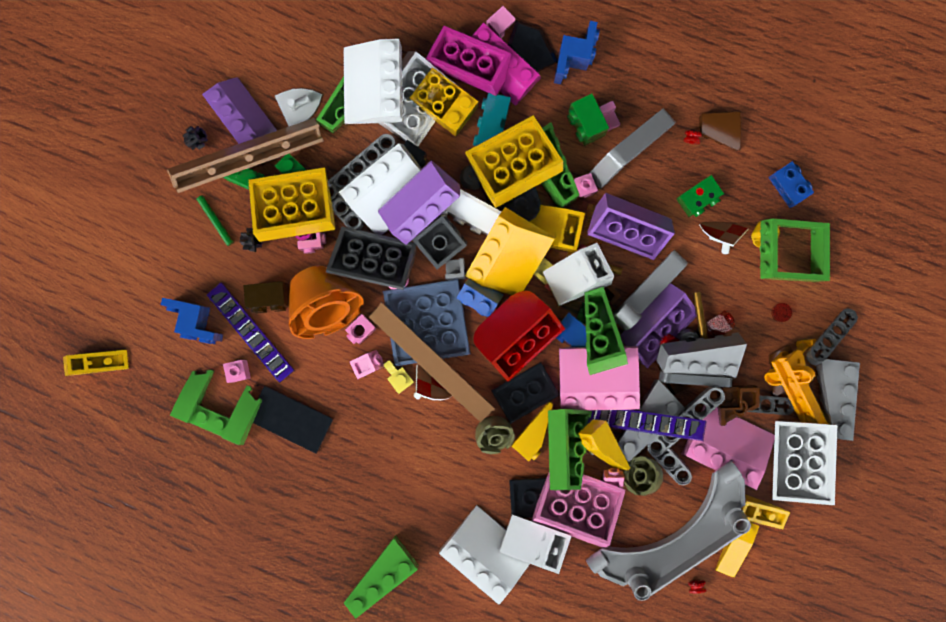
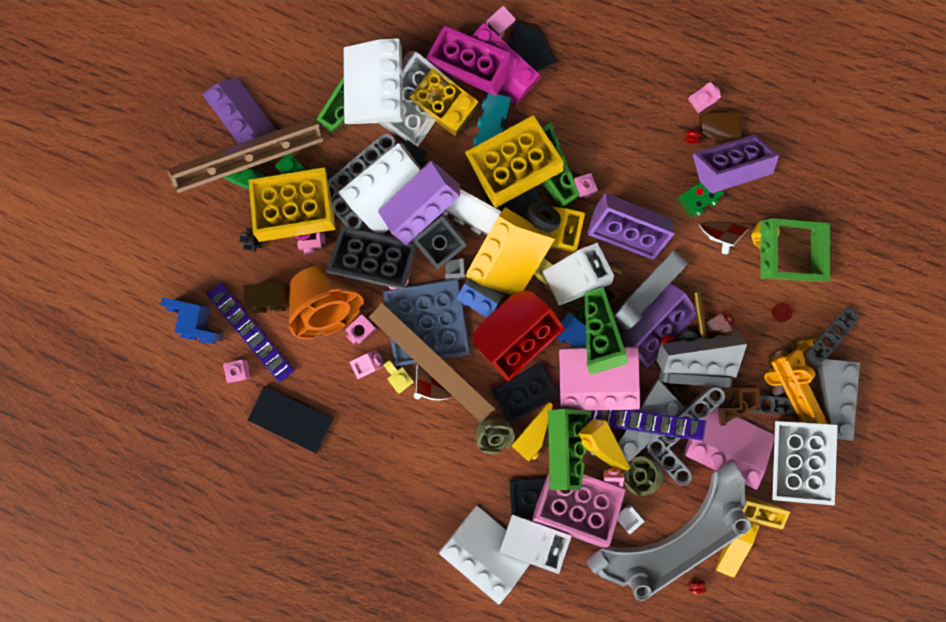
(95, 362): yellow slope -> none
(190, 411): bright green wedge -> none
(195, 137): black gear -> none
(215, 221): green bar -> none
(298, 104): white shield -> none
(385, 574): bright green wedge -> none
(469, 183): dark grey cone -> none
(534, 216): none -> black tyre
(576, 52): blue bracket -> none
(587, 120): green brick -> none
(609, 115): bright pink panel -> none
(629, 519): none -> white panel
(631, 147): light grey beam -> none
(705, 97): none -> bright pink bracket
(734, 163): none -> medium lavender slope
(791, 184): blue brick -> none

